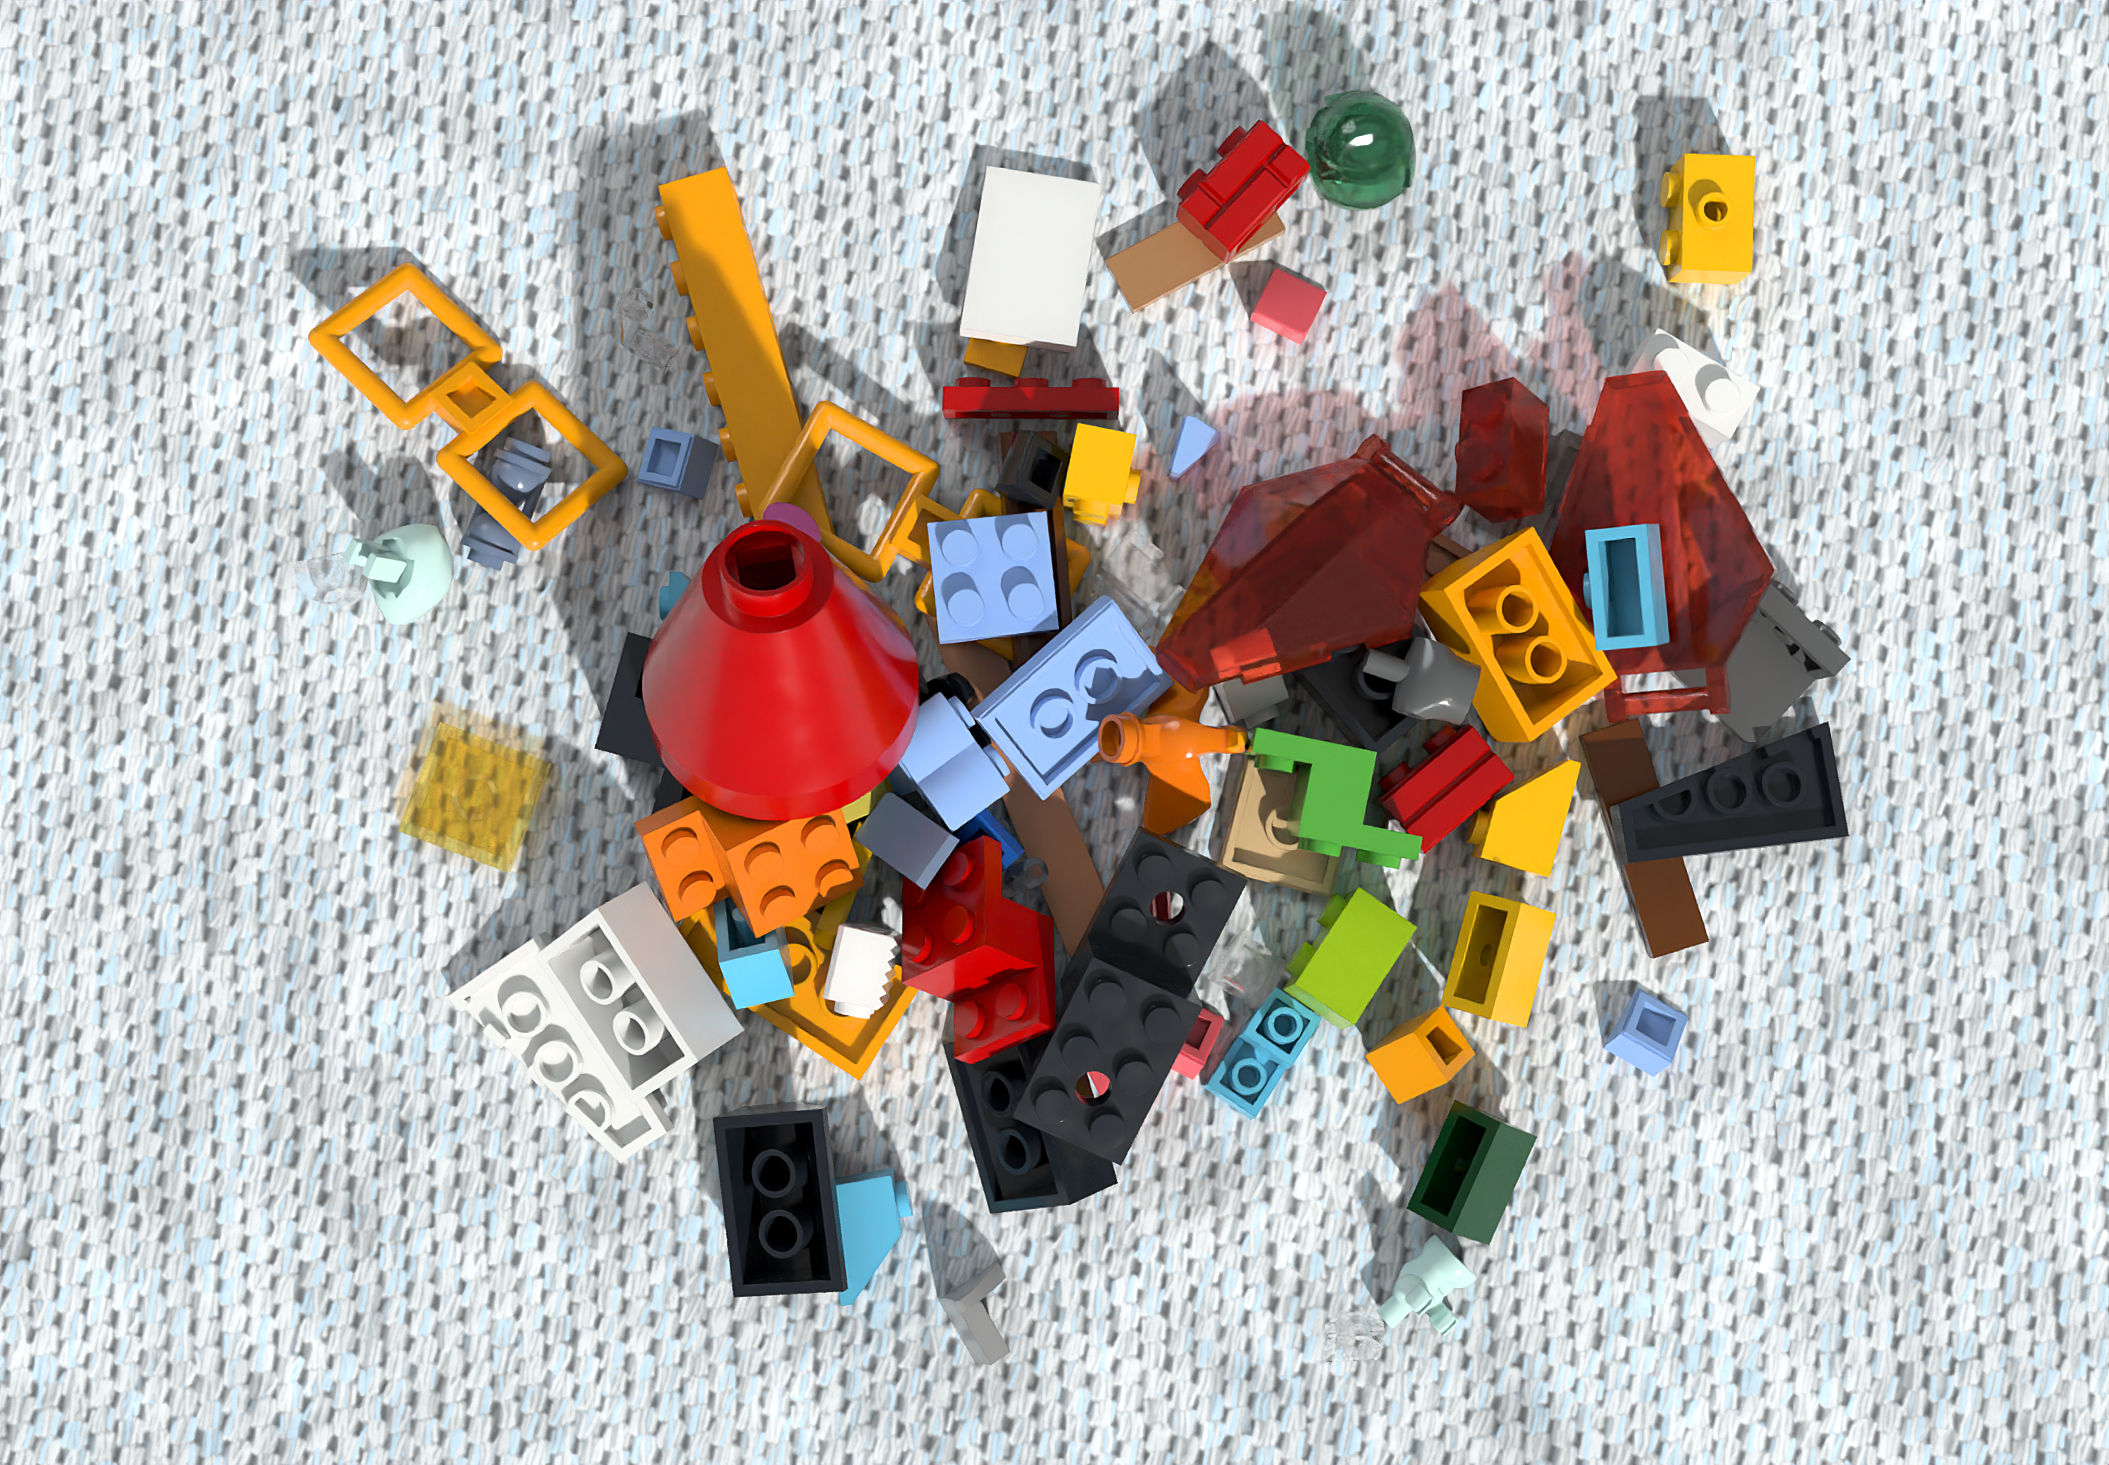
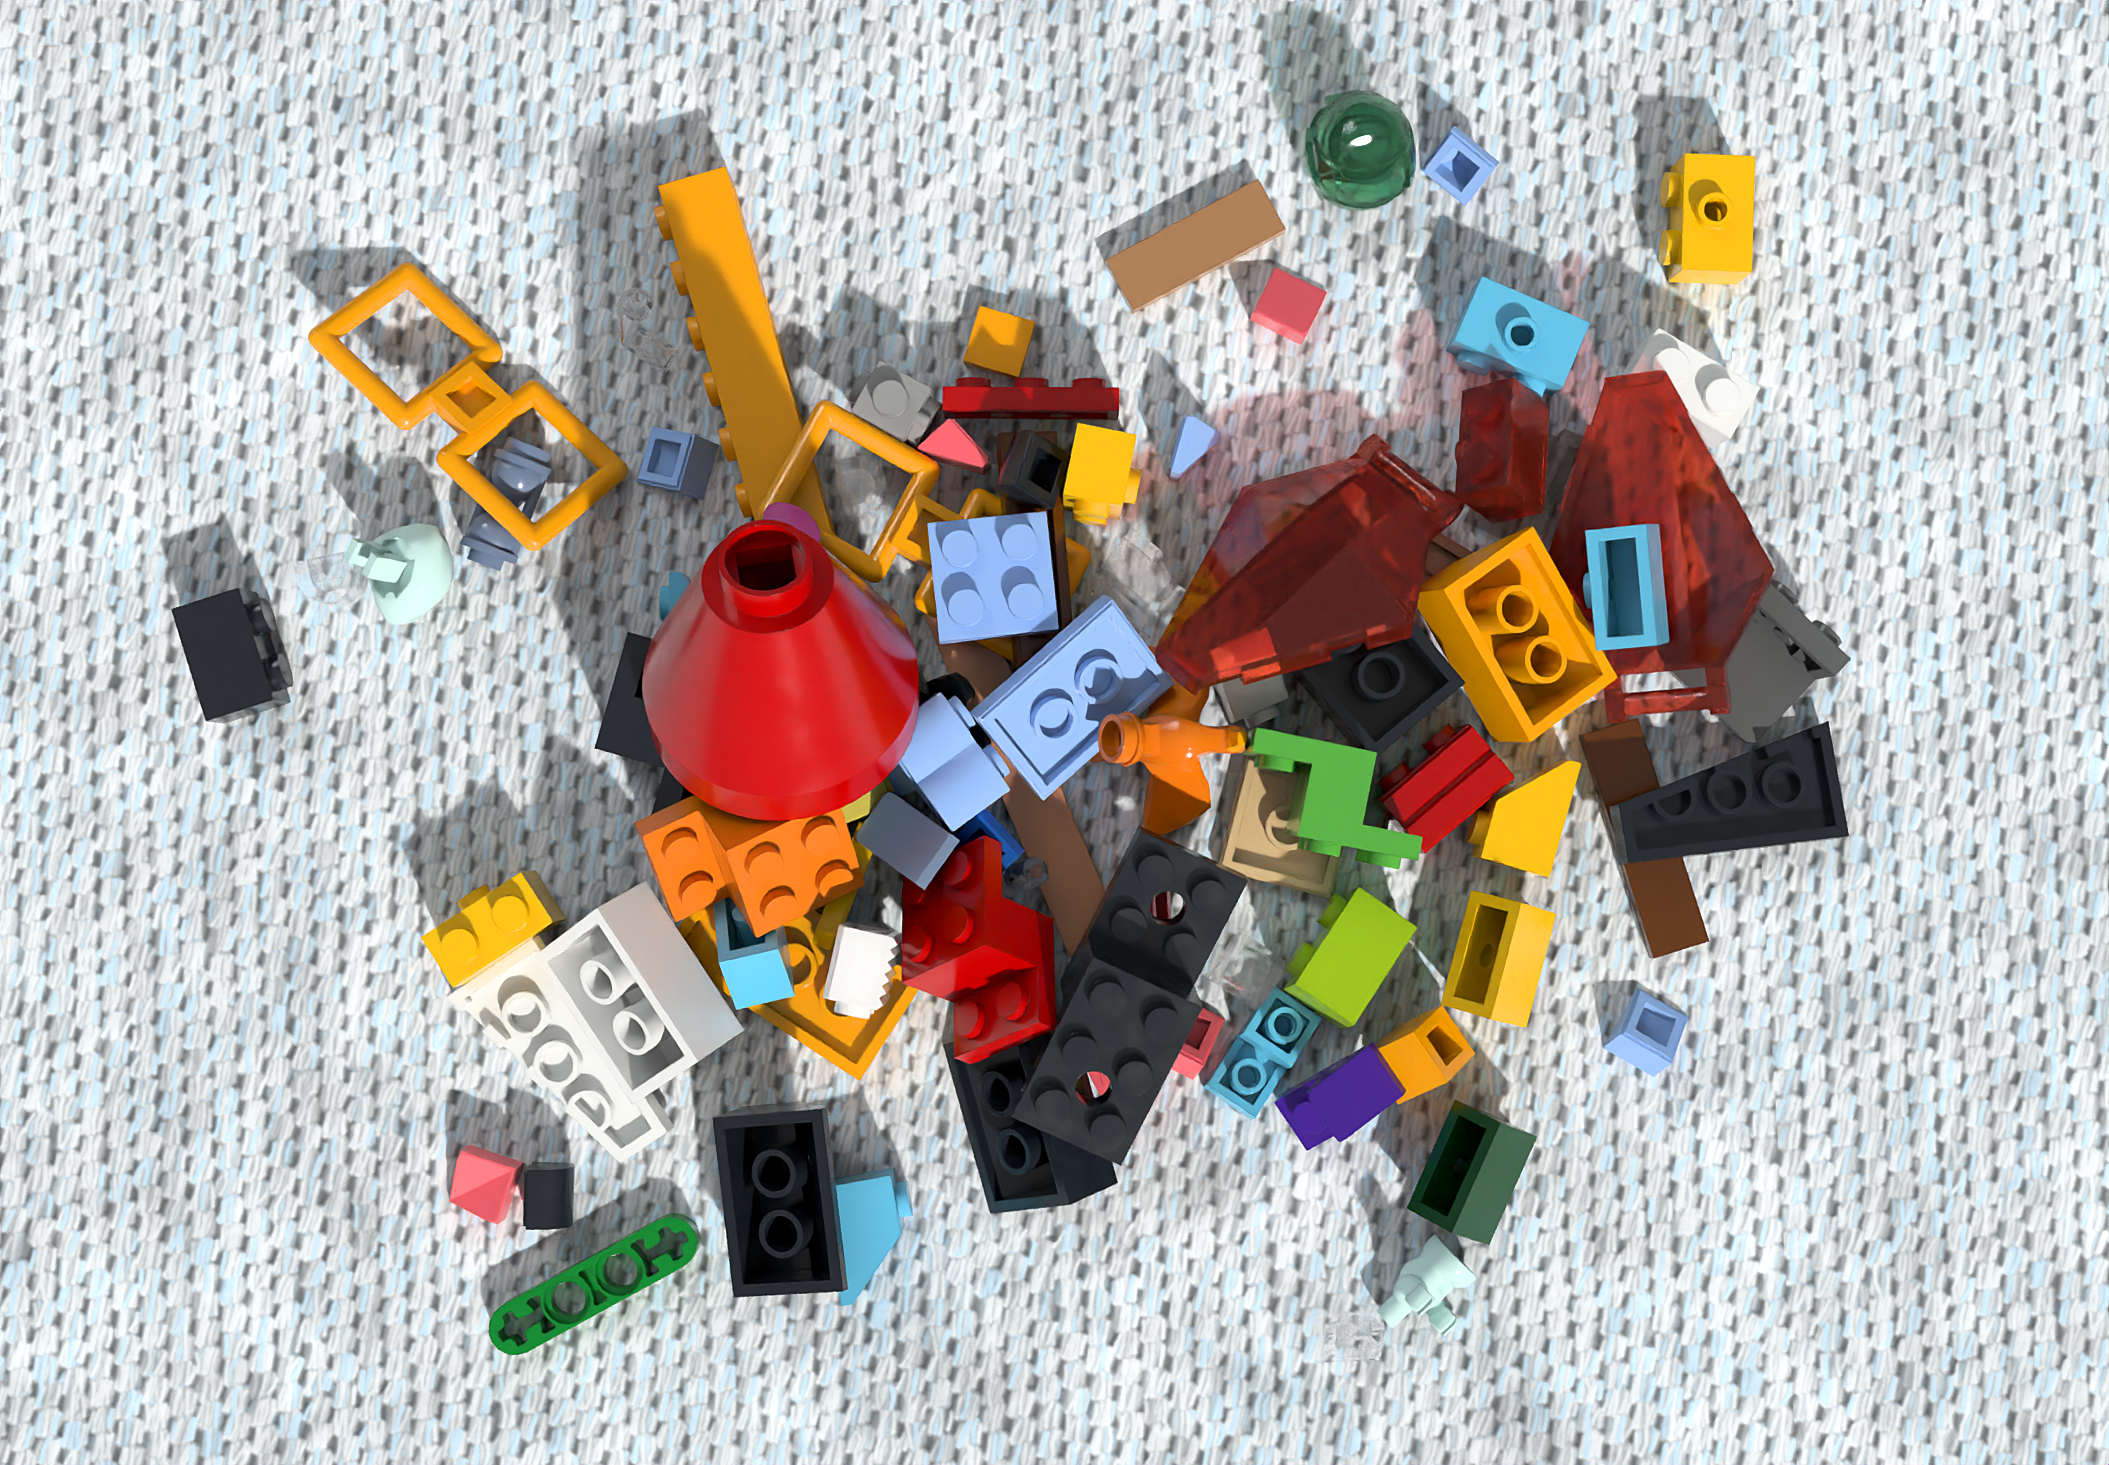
(233, 655): none -> black brick
(475, 797): clear yellow tile -> none
(485, 1183): none -> coral slope
(492, 926): none -> yellow brick
(548, 1195): none -> black brick
(597, 1286): none -> green beam
(863, 488): none -> clear brick
(895, 404): none -> light grey brick
(956, 448): none -> coral slope
(972, 1319): light grey tile -> none
(1030, 259): white tile -> none
(1241, 189): red brick -> none
(1340, 1097): none -> dark purple slope
(1429, 680): dark grey piece -> none
(1460, 165): none -> light blue slope
(1516, 337): none -> medium azure brick

